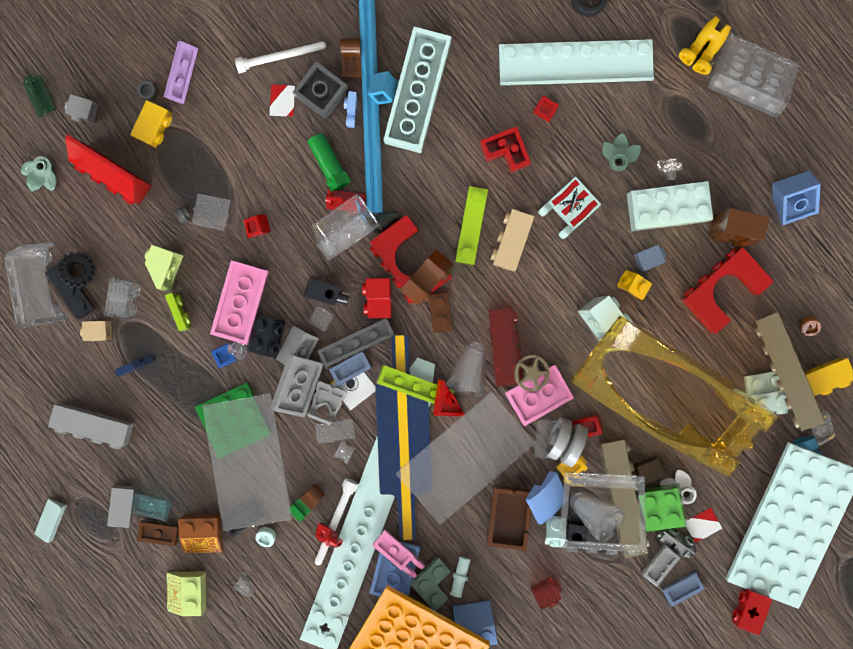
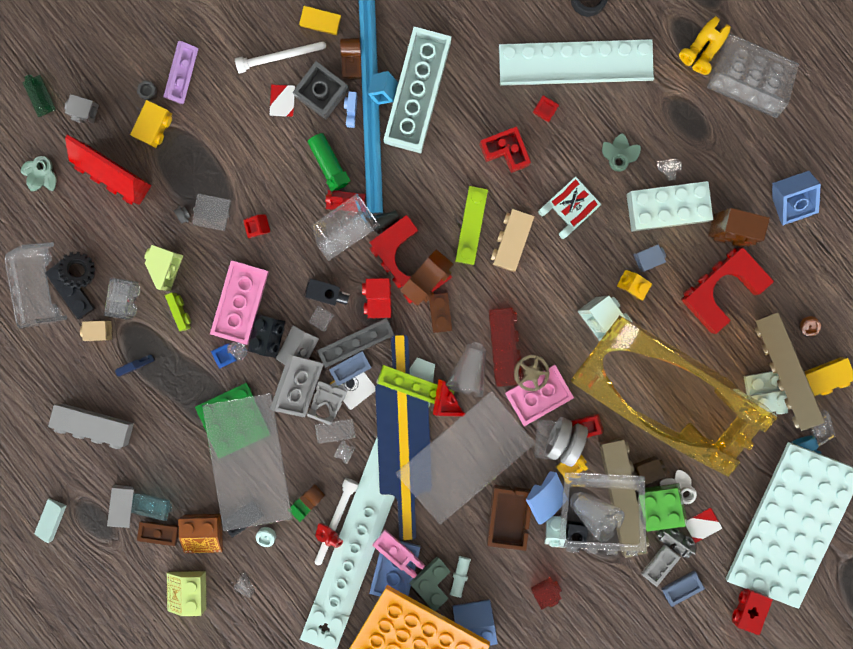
(320, 20): none -> yellow tile

